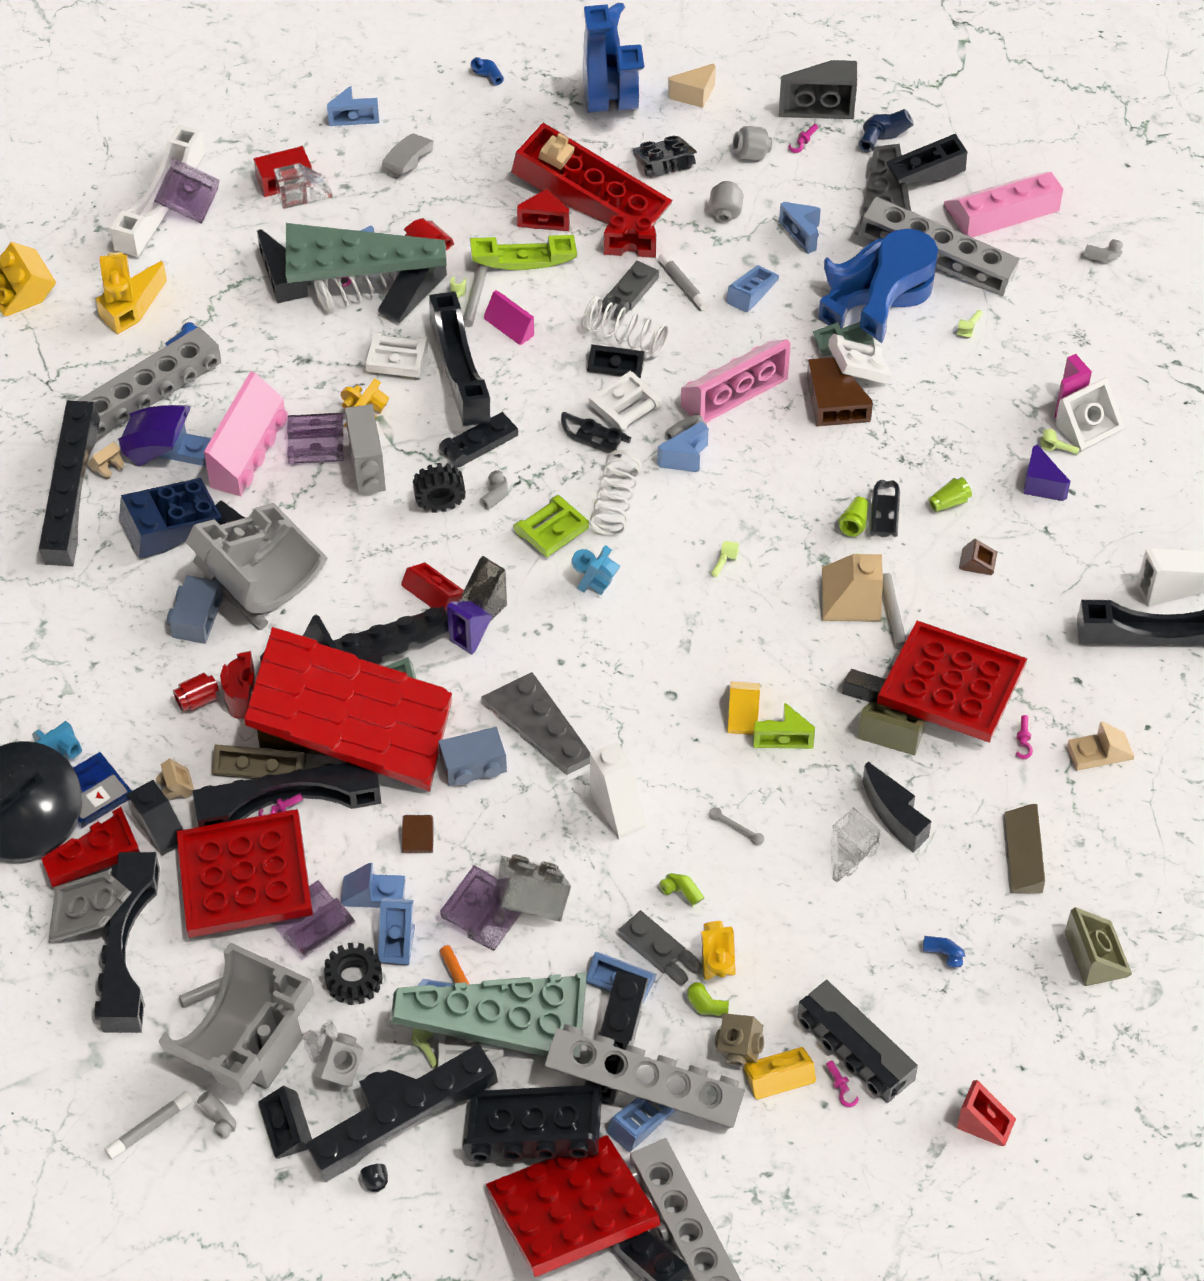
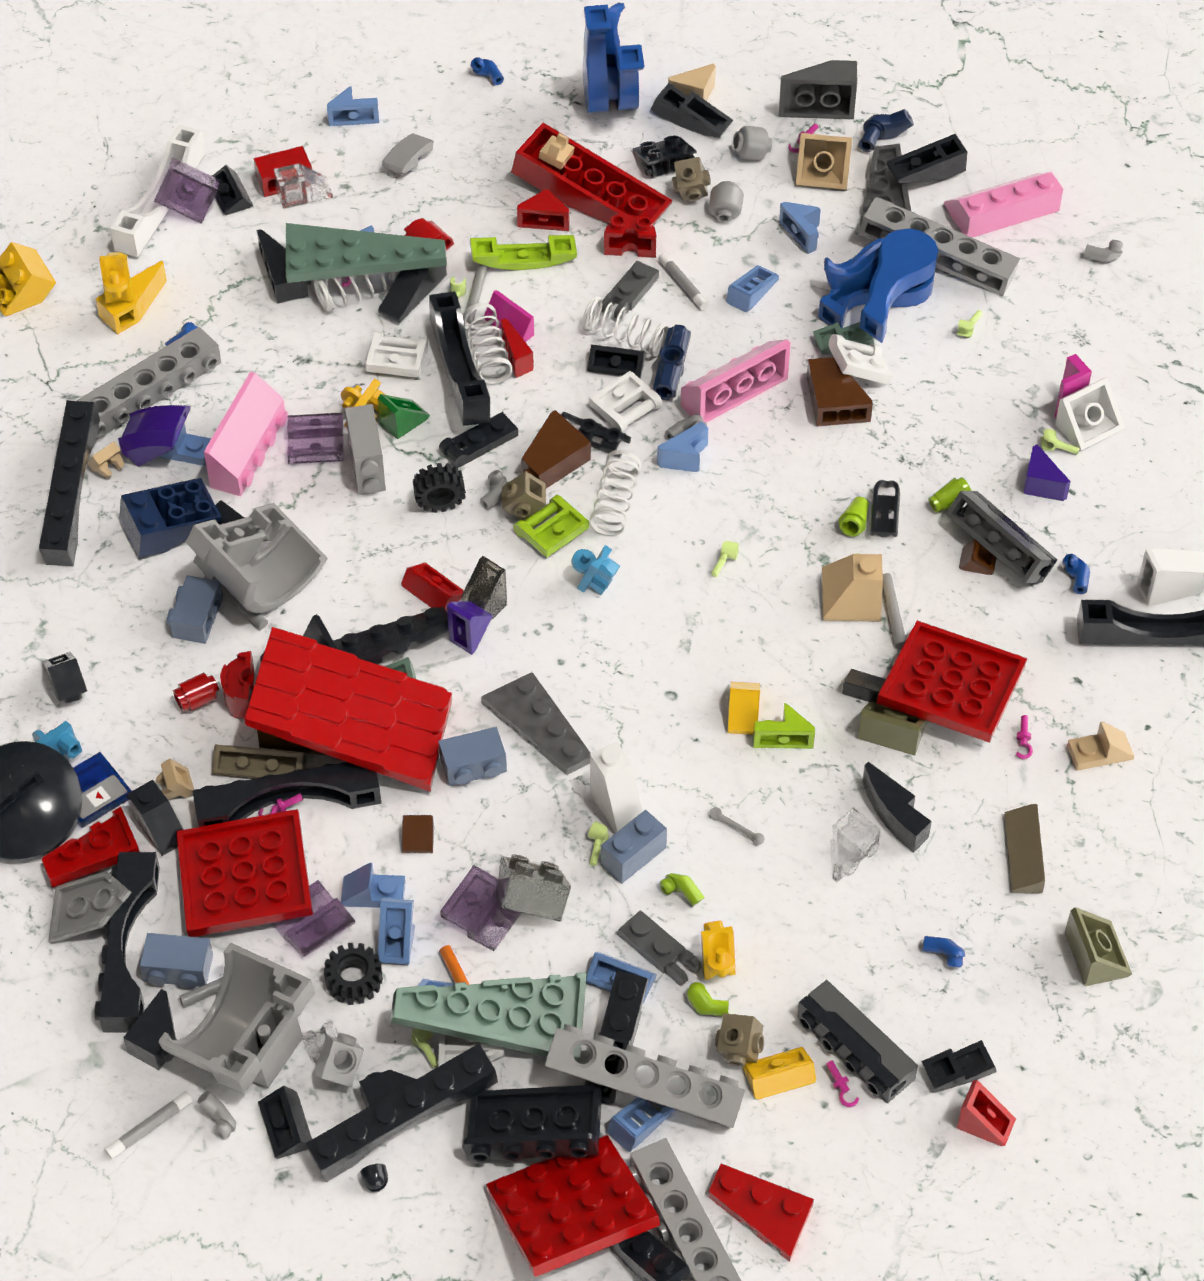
(65, 677): none -> black slope
(144, 1035): none -> black slope
(176, 960): none -> sand blue brick
(231, 192): none -> black slope
(400, 414): none -> green slope
(467, 312): none -> white piece
(518, 351): none -> red slope
(523, 496): none -> dark tan brick
(556, 450): none -> reddish brown slope
(598, 833): none -> yellowish green hand
(633, 846): none -> sand blue brick
(672, 362): none -> dark blue piece
(690, 112): none -> black slope
(691, 179): none -> dark tan brick
(767, 1208): none -> red wing
(823, 161): none -> tan slope
(959, 1068): none -> black slope
(1001, 536): none -> dark grey piece
(1079, 571): none -> blue arm

